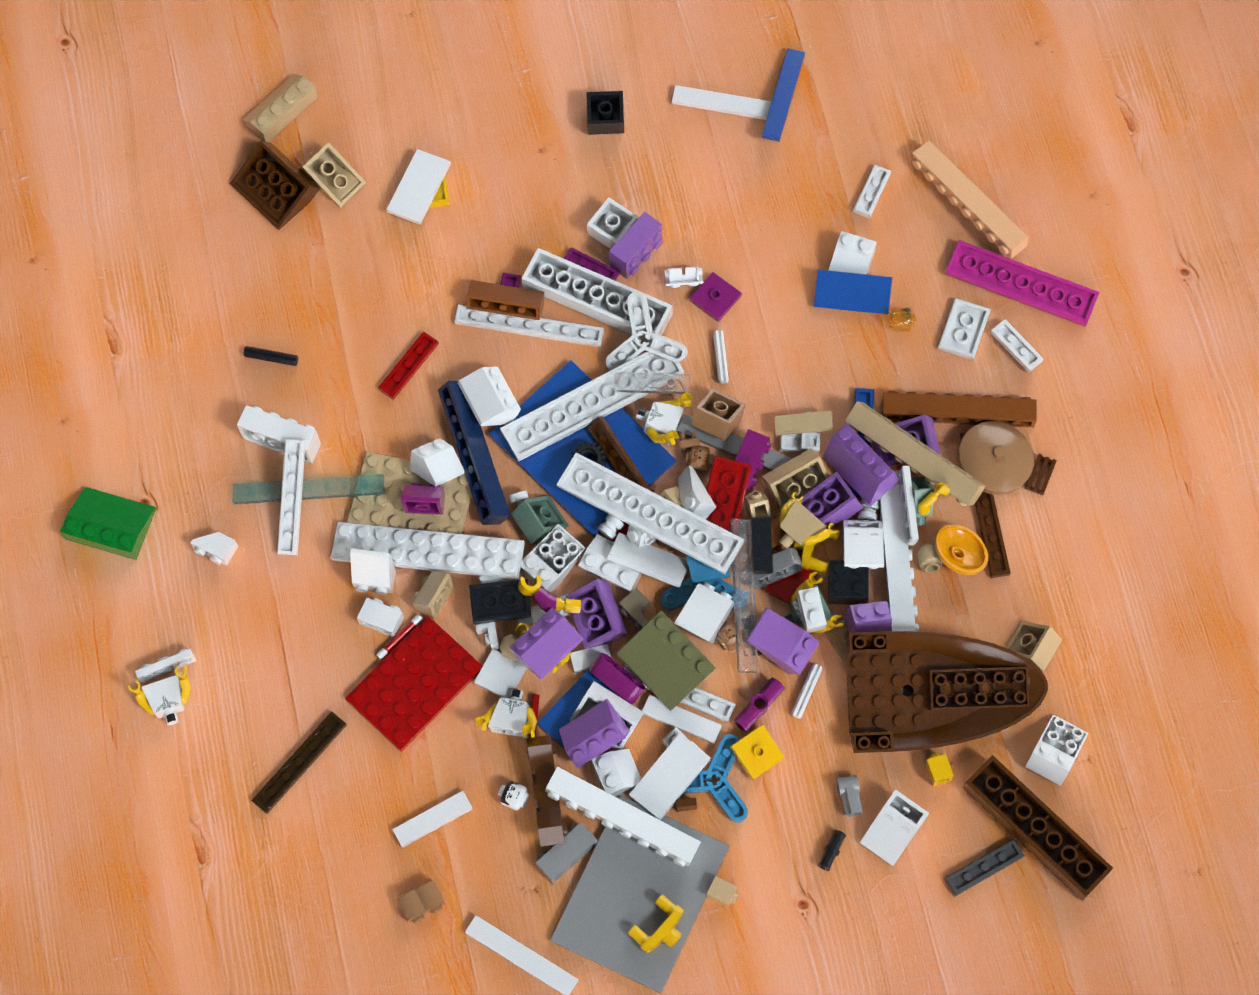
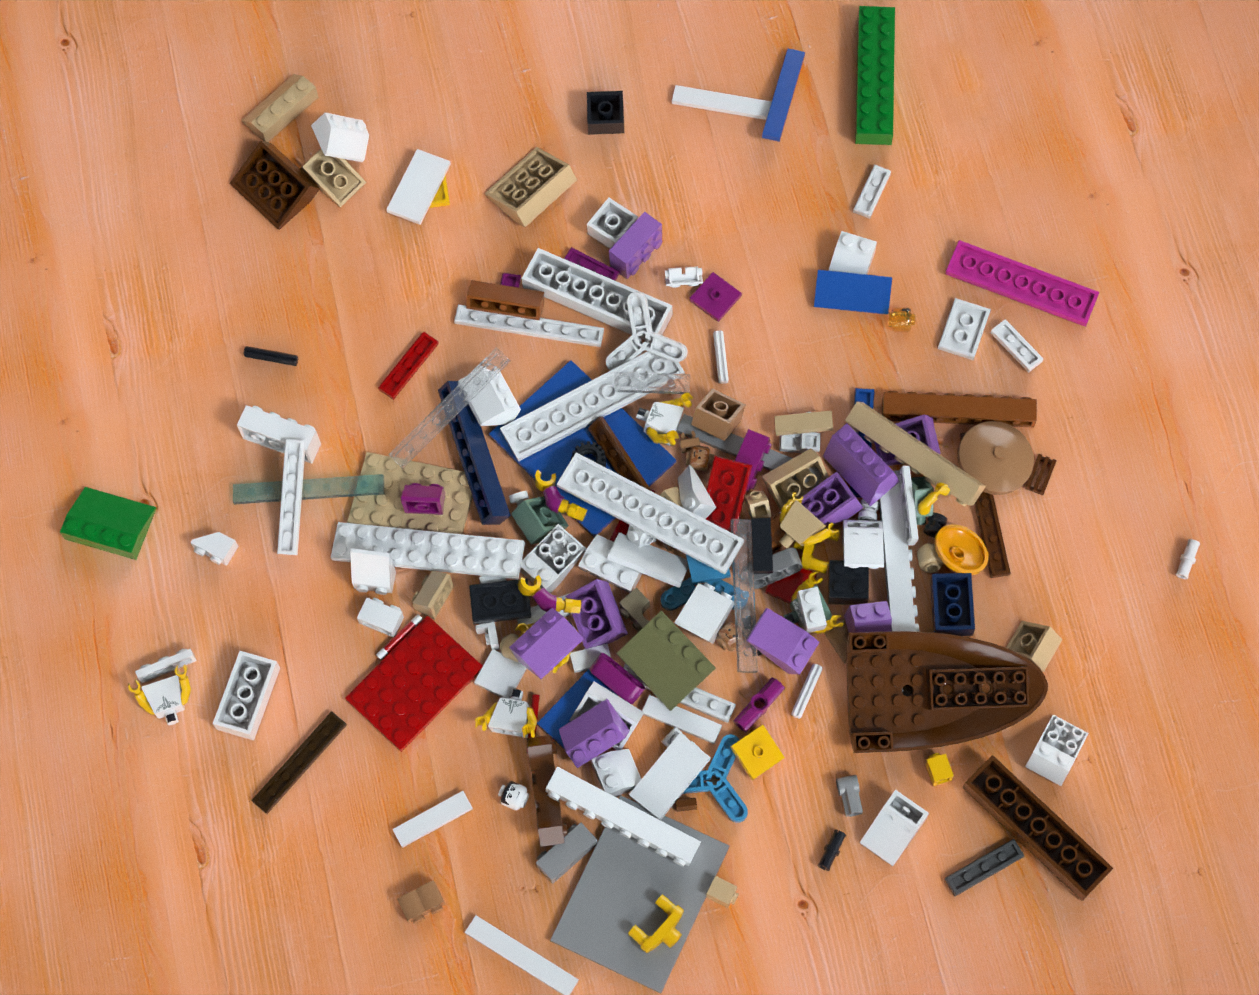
(246, 695): none -> white brick
(341, 136): none -> white slope
(436, 462): white slope -> none
(449, 408): none -> clear tile
(531, 186): none -> tan slope
(555, 500): none -> yellow piece
(609, 527): white wheel -> none
(875, 75): none -> green brick
(935, 523): none -> black wheel
(952, 604): none -> dark blue brick
(969, 200): light nougat brick -> none
(1187, 559): none -> white pin

